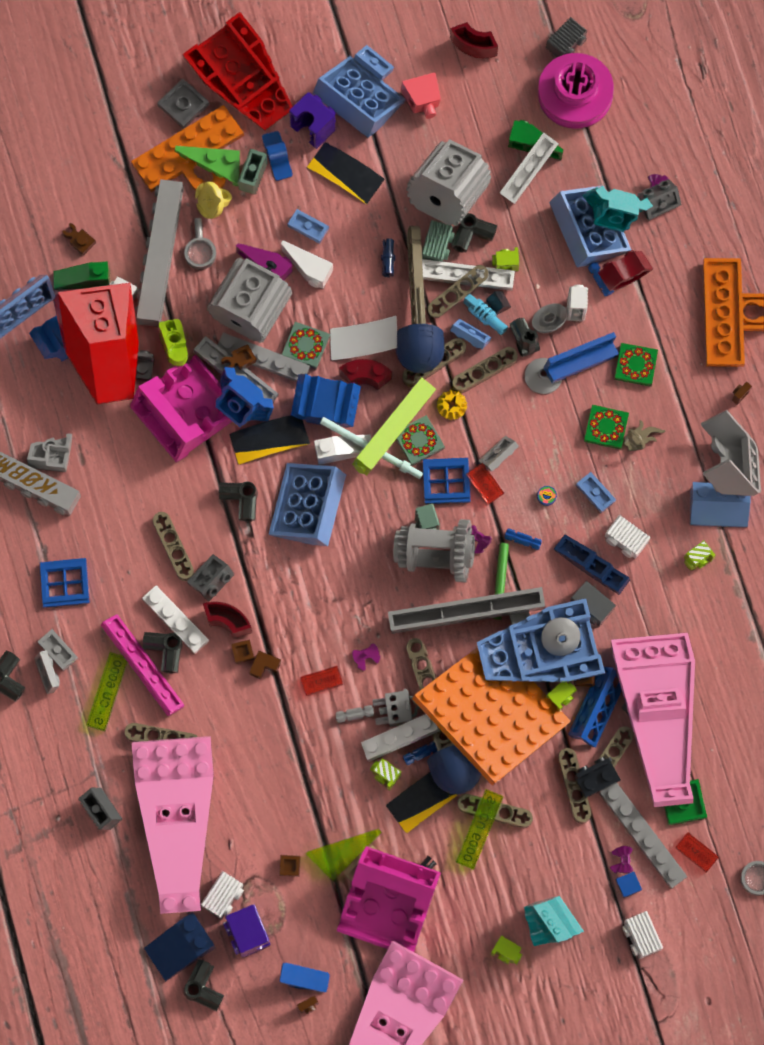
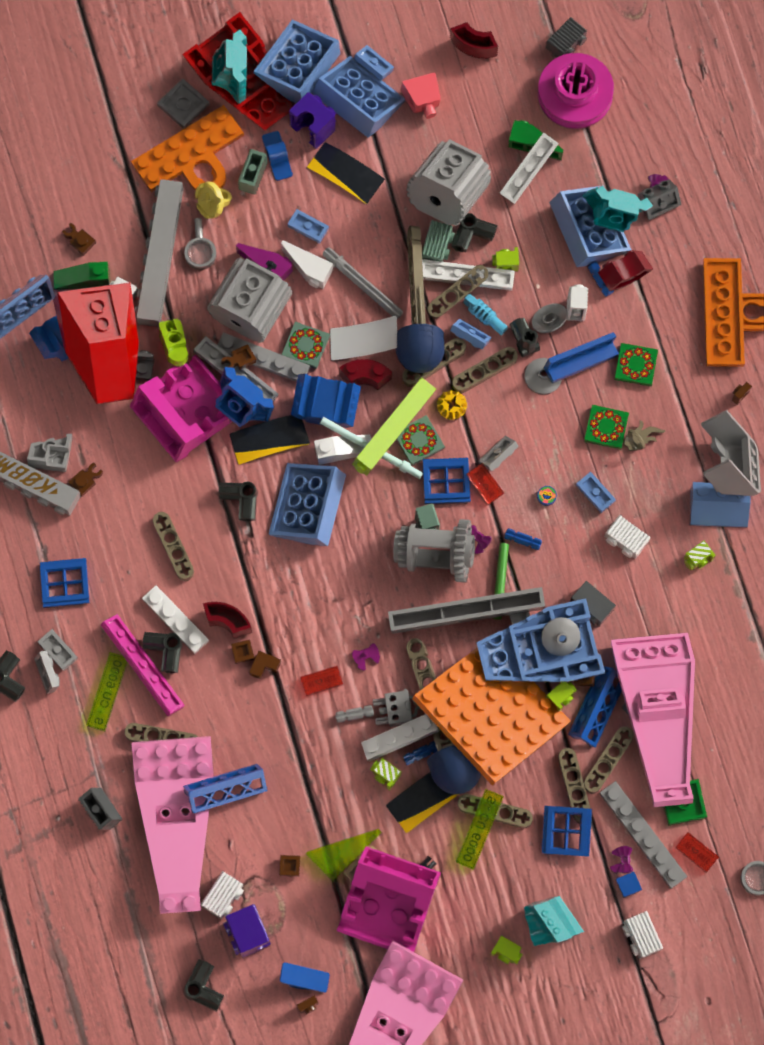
(84, 481): none -> reddish brown plate
(179, 947): dark blue slope -> none
(211, 577): dark grey bracket -> none
(219, 161): bright green wing -> none
(223, 781): none -> blue fence
(230, 66): none -> teal slope
(298, 60): none -> medium blue slope
(362, 282): none -> light grey axle
(388, 257): dark blue pin -> none
(498, 302): black slope -> none
(548, 831): none -> blue piece
(591, 564): dark blue slope -> none
(596, 777): black bracket -> none

